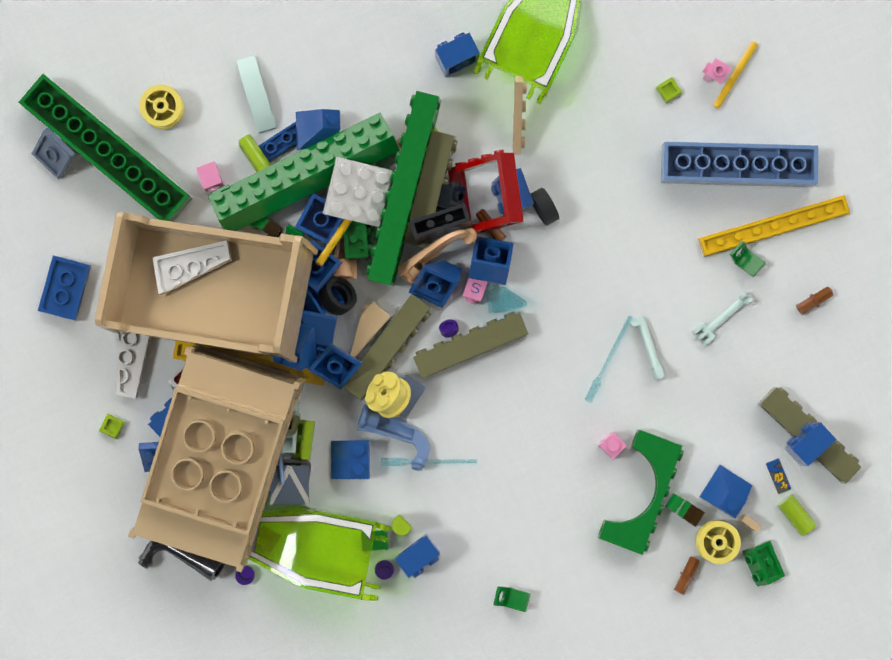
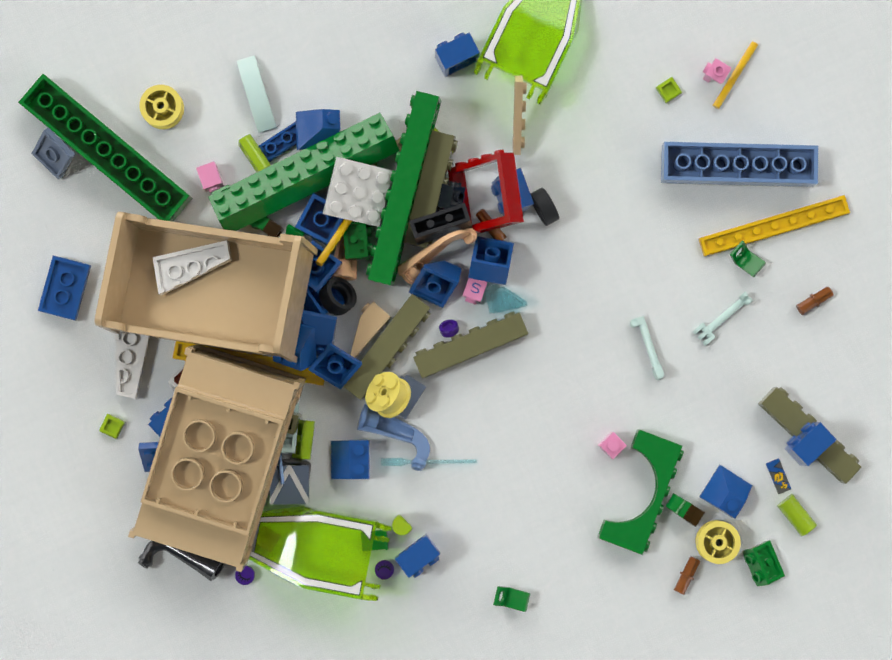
(597, 382): clear light blue piece -> none
(750, 523): tan tile -> none

